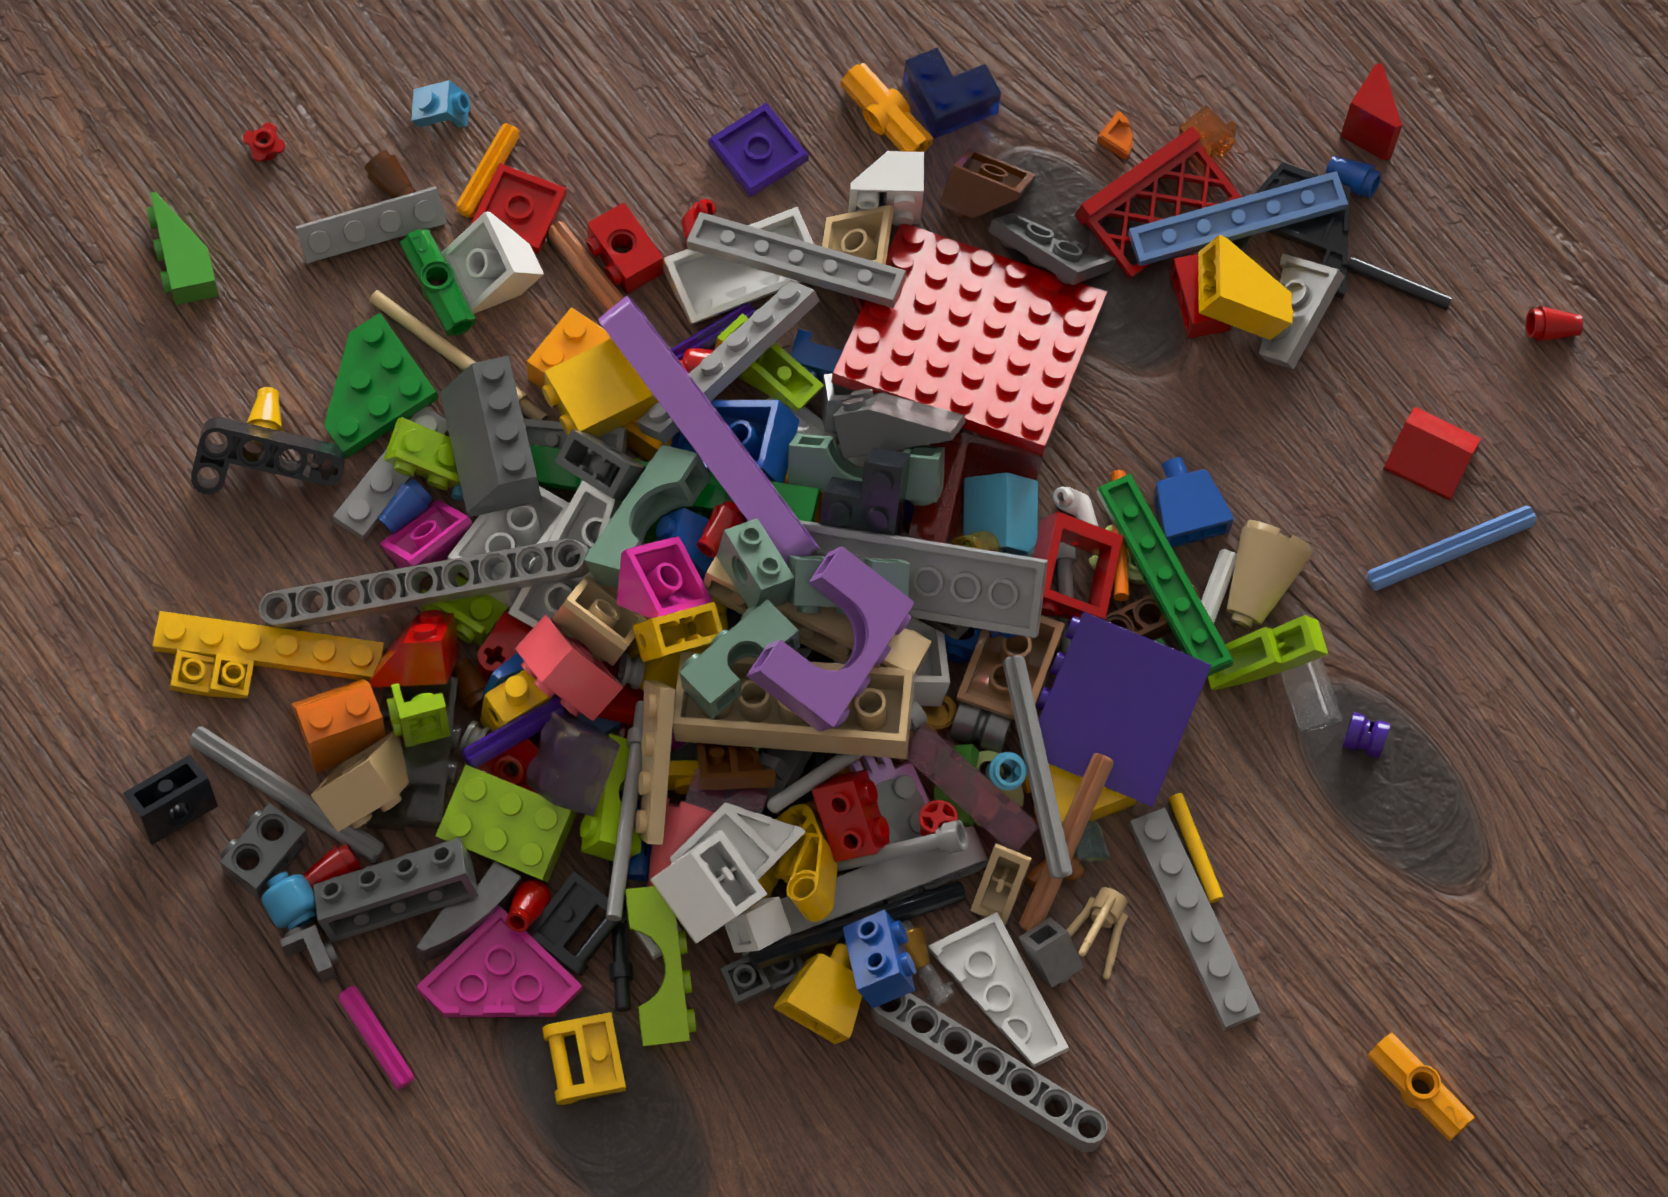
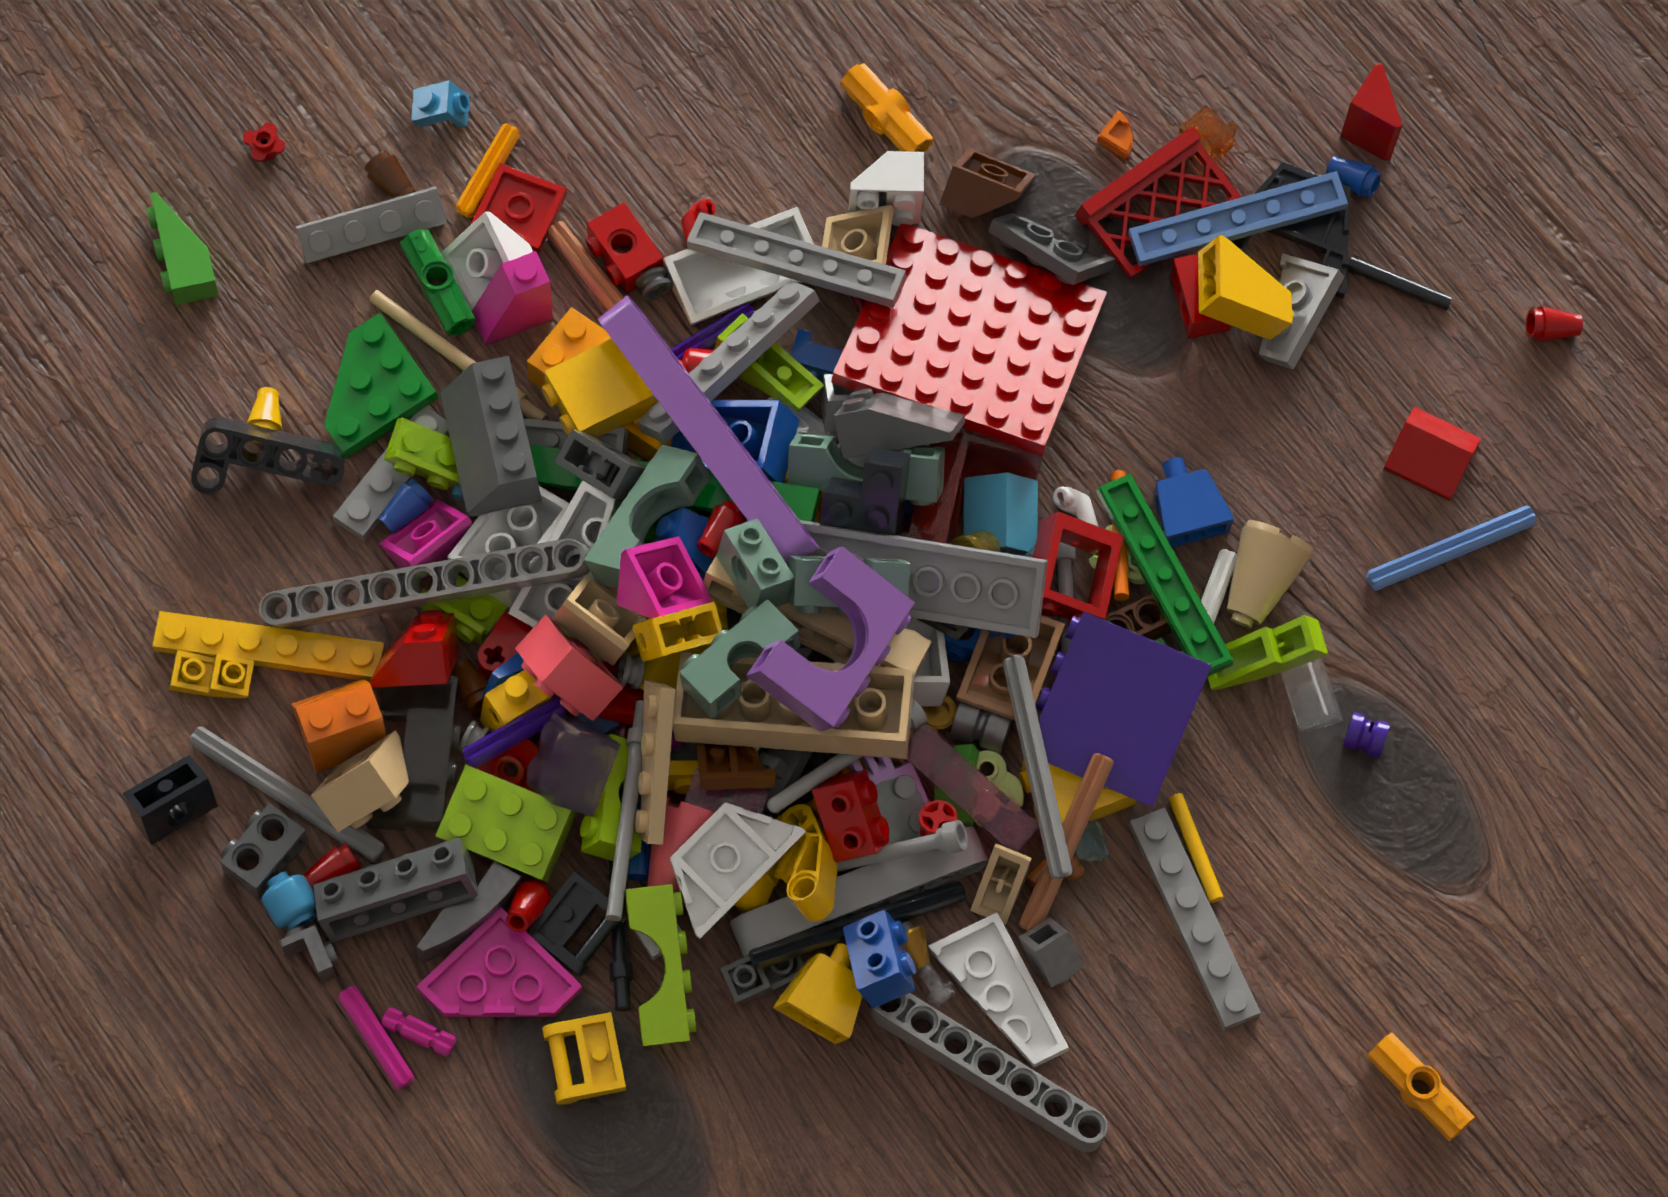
(418, 1031): none -> dark pink axle
(419, 719): lime bracket -> none
(514, 299): none -> dark pink slope
(654, 283): none -> dark grey bush
(708, 886): white slope -> none
(758, 150): dark purple plate -> none
(758, 926): white panel -> none
(949, 100): clear blue brick -> none
(1014, 771): medium azure cone -> none
(1104, 910): tan plant -> none

